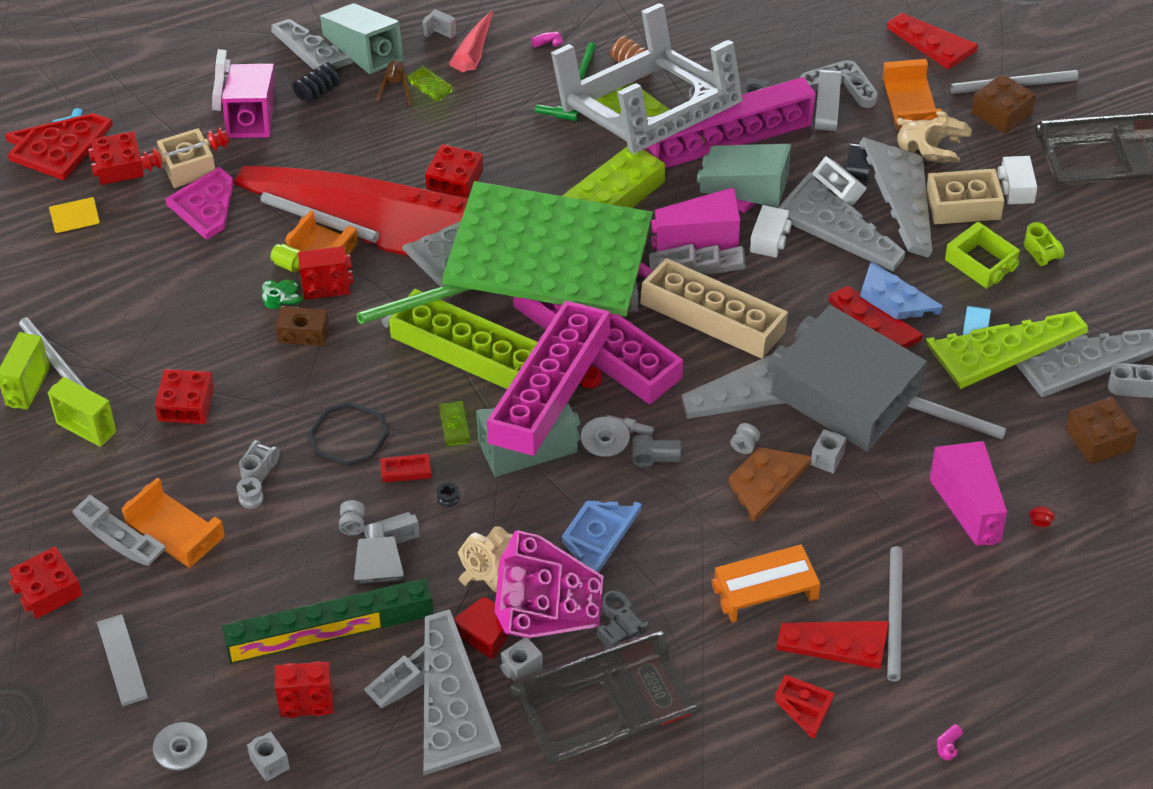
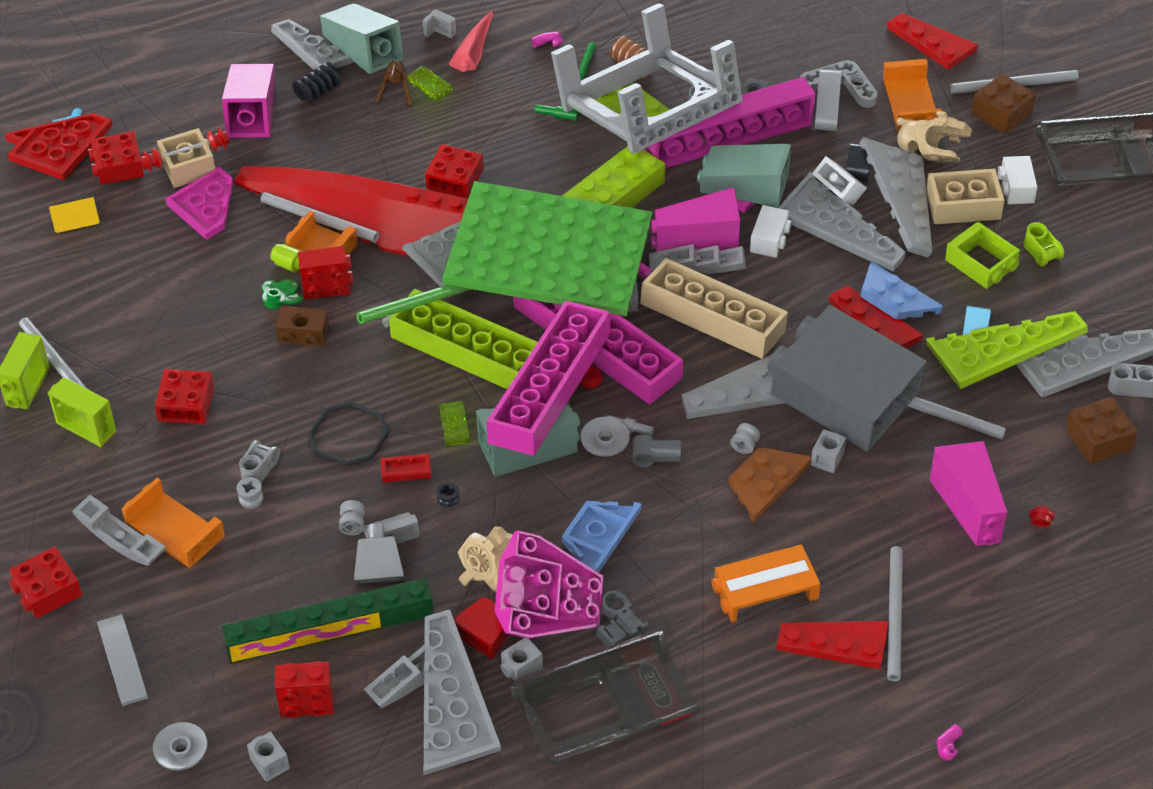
(222, 66): white plate -> none
(804, 703): red wing -> none

